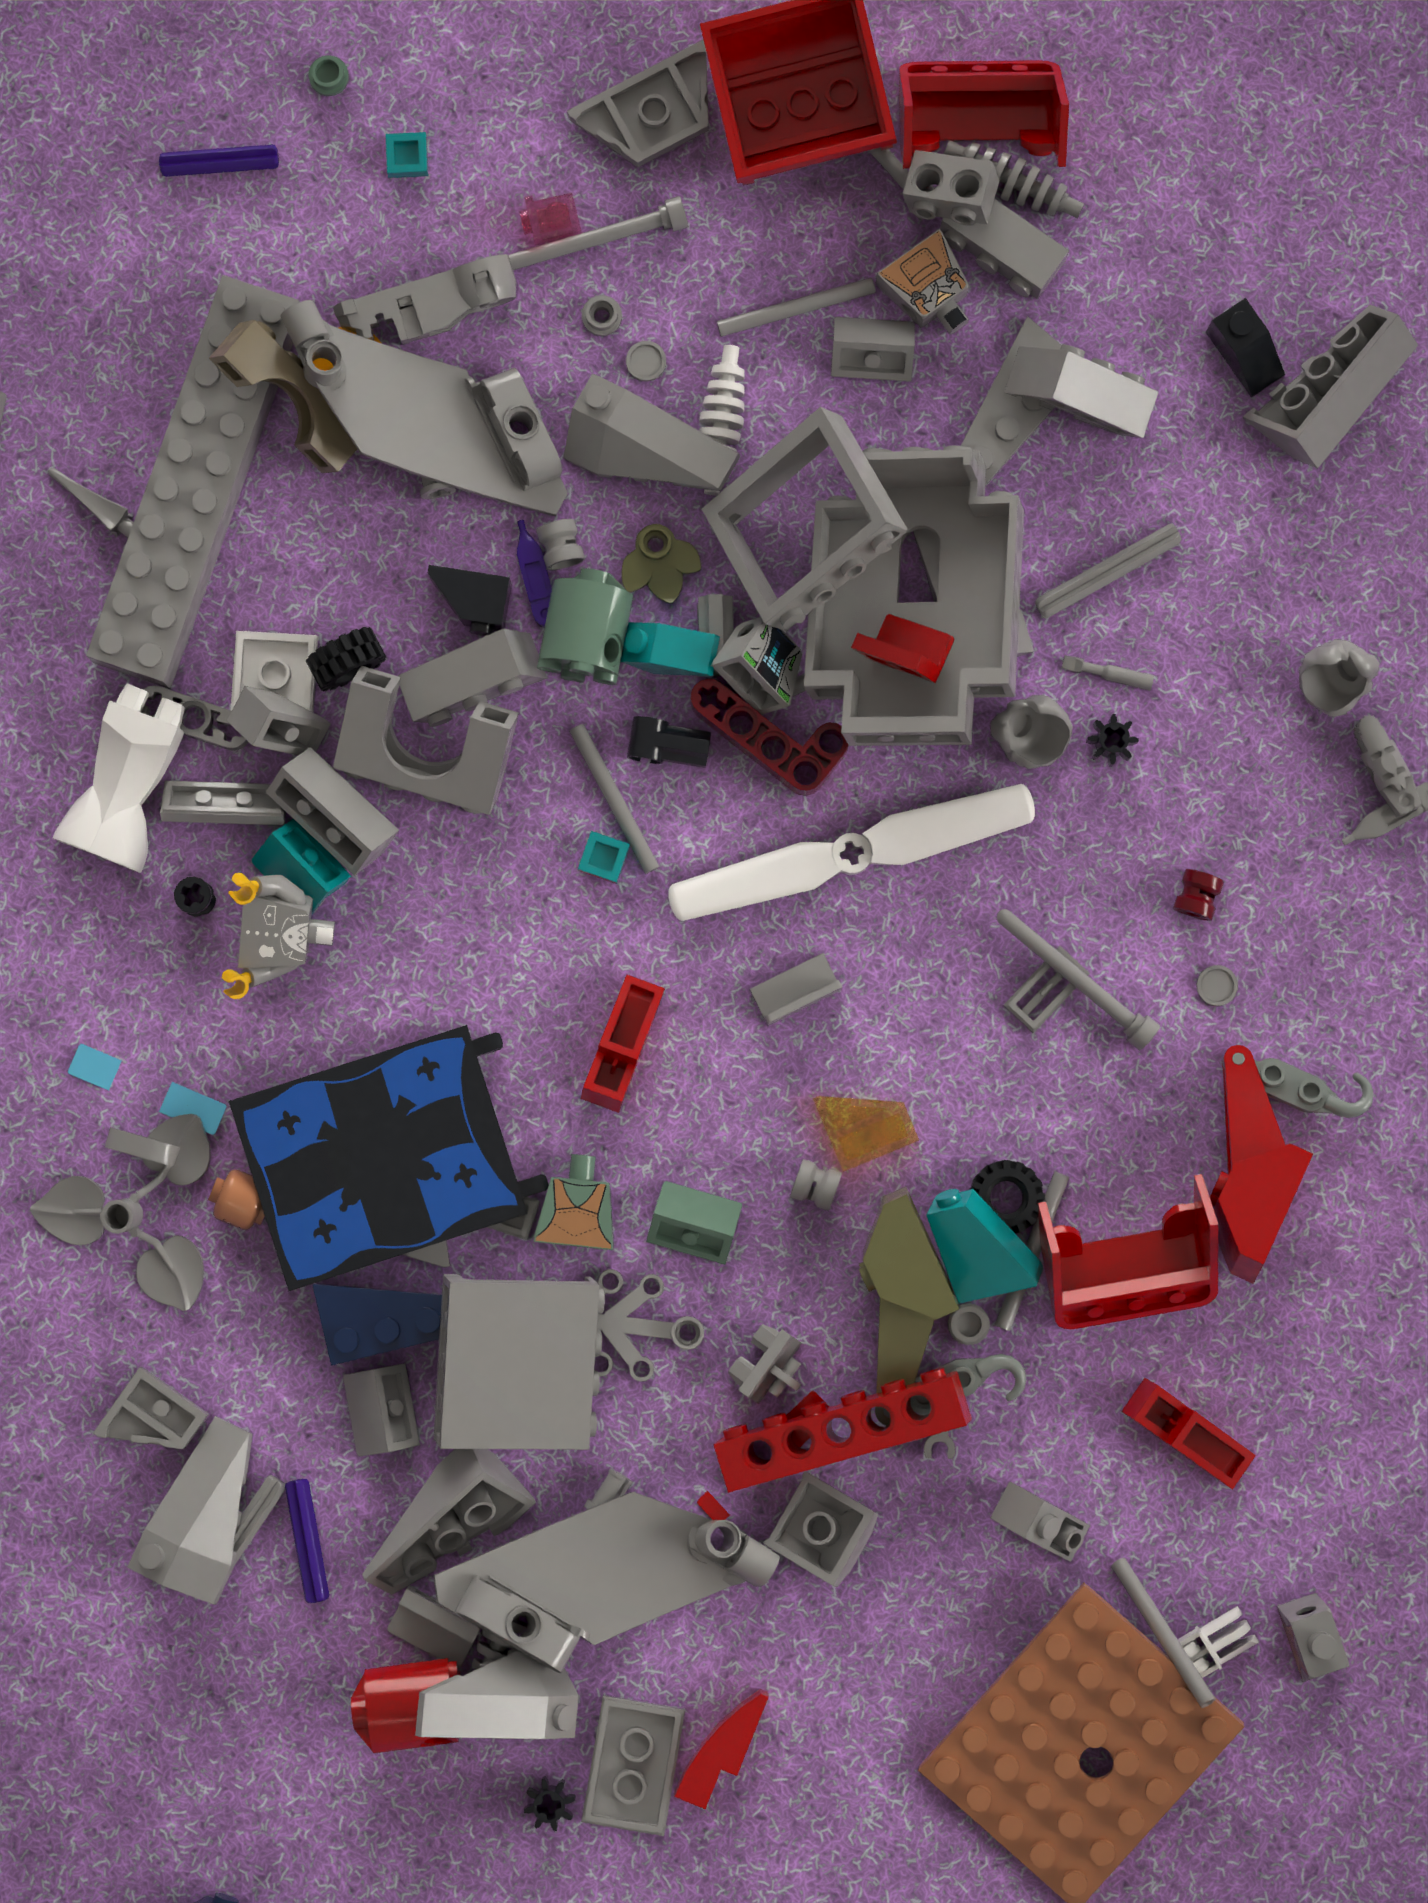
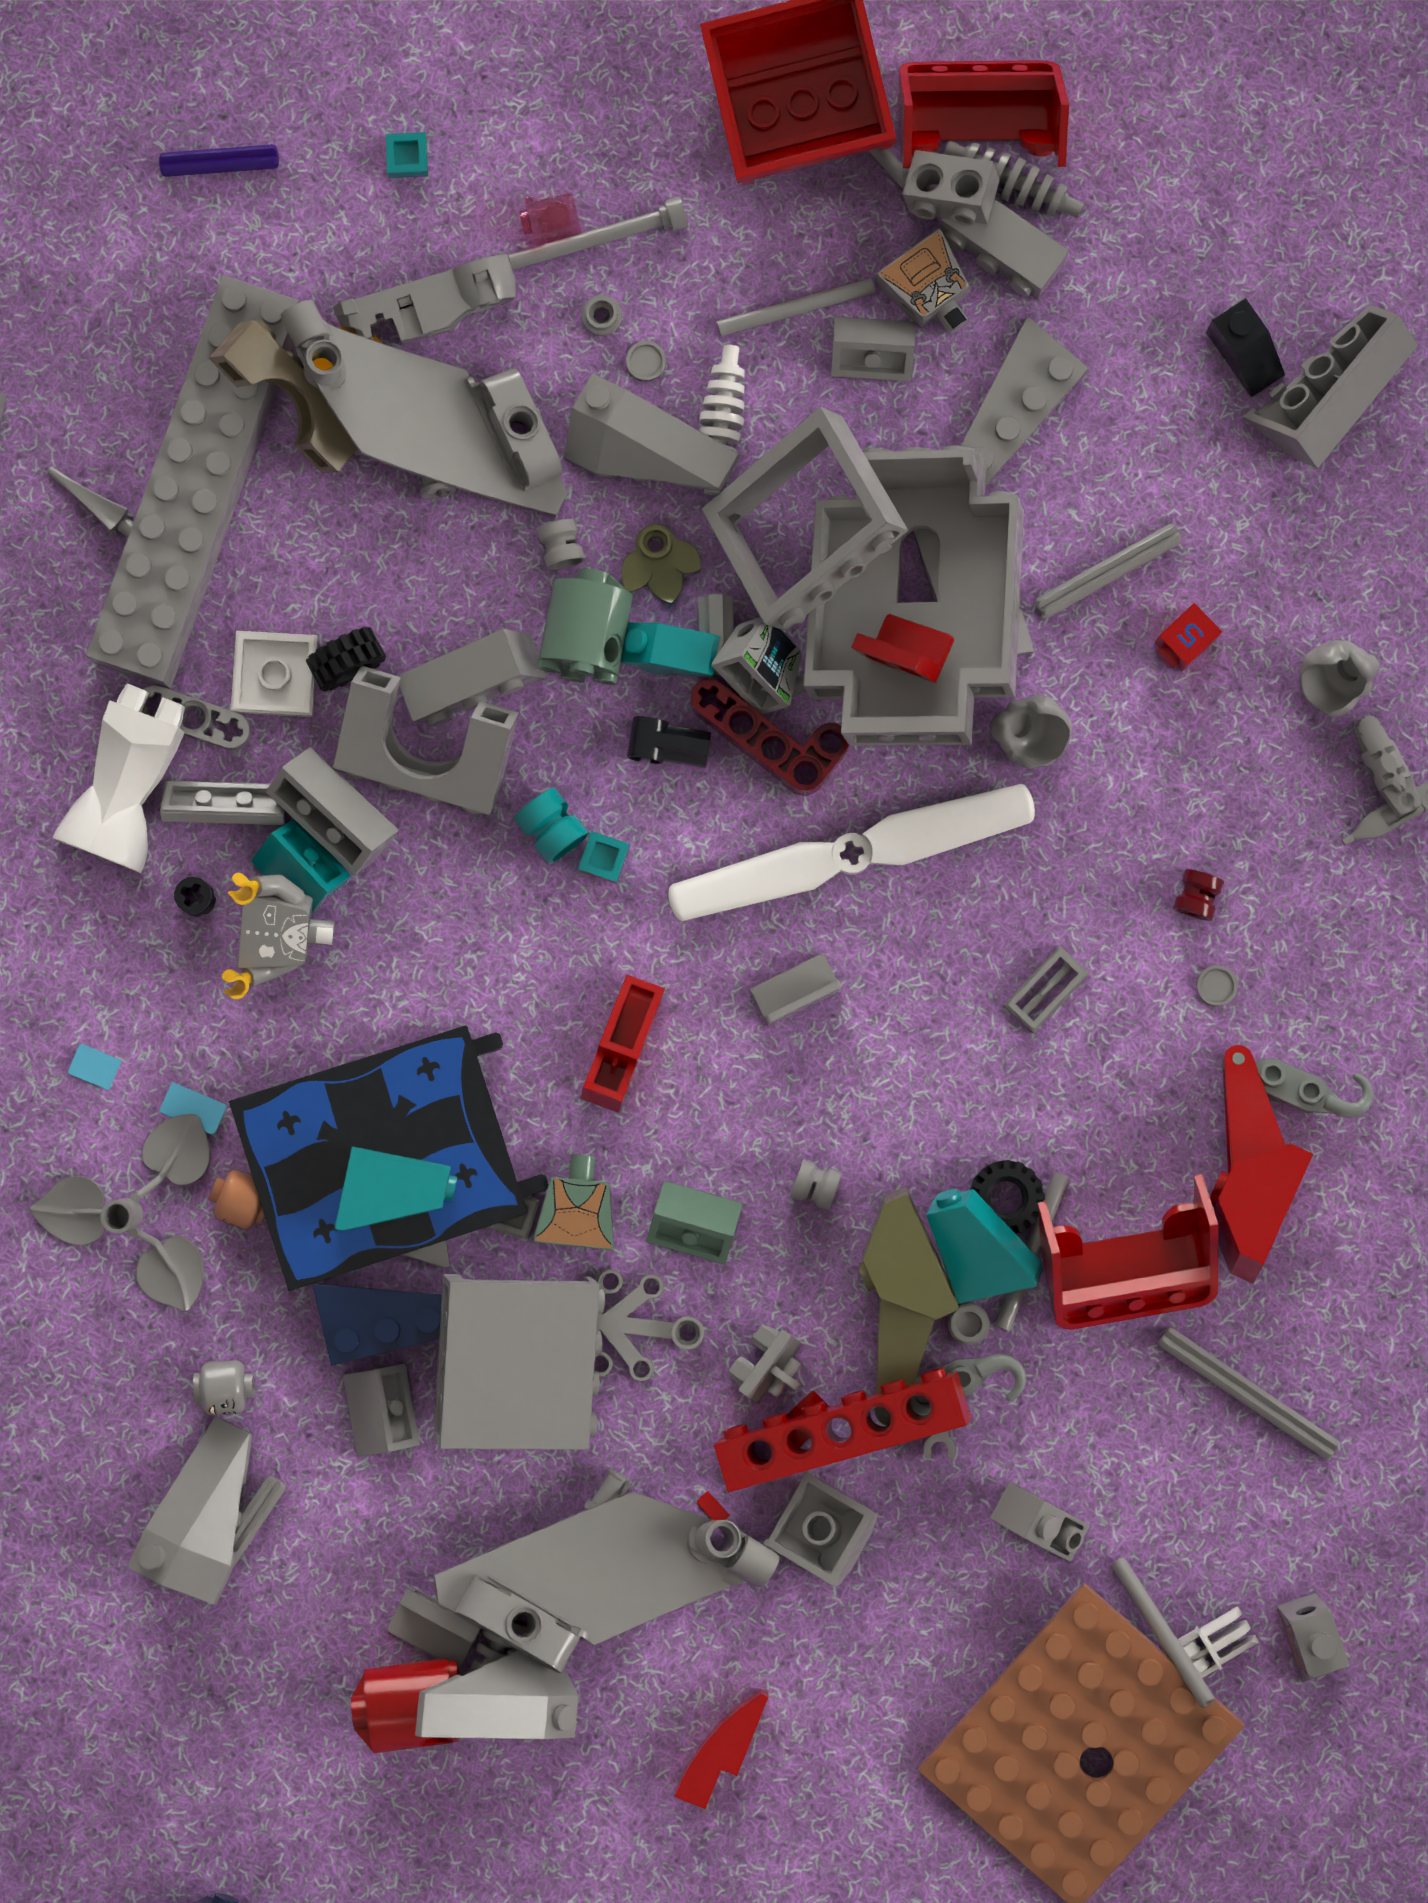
(141, 1147): light grey beam -> none
(152, 1414): light grey wing -> none
(223, 1387): none -> light grey head
(276, 722): light grey slope -> none
(307, 1540): dark purple axle -> none
(328, 75): sand green plate -> none
(390, 1188): none -> teal slope
(458, 1502): light grey wedge -> none
(475, 597): black slope -> none
(534, 574): dark purple piece -> none
(551, 825): none -> teal wheel
(556, 1794): black gear -> none
(614, 798): light grey bar -> none
(633, 1765): light grey tile -> none
(651, 109): light grey wing -> none
(864, 1128): clear yellow wing -> none
(1083, 388): wedge -> none
(1110, 672): light grey piece -> none
(1114, 751): black gear -> none
(1137, 1028): light grey piece -> none
(1186, 638): none -> red brick
(1188, 1433): red slope -> none
(1248, 1393): none -> light grey axle

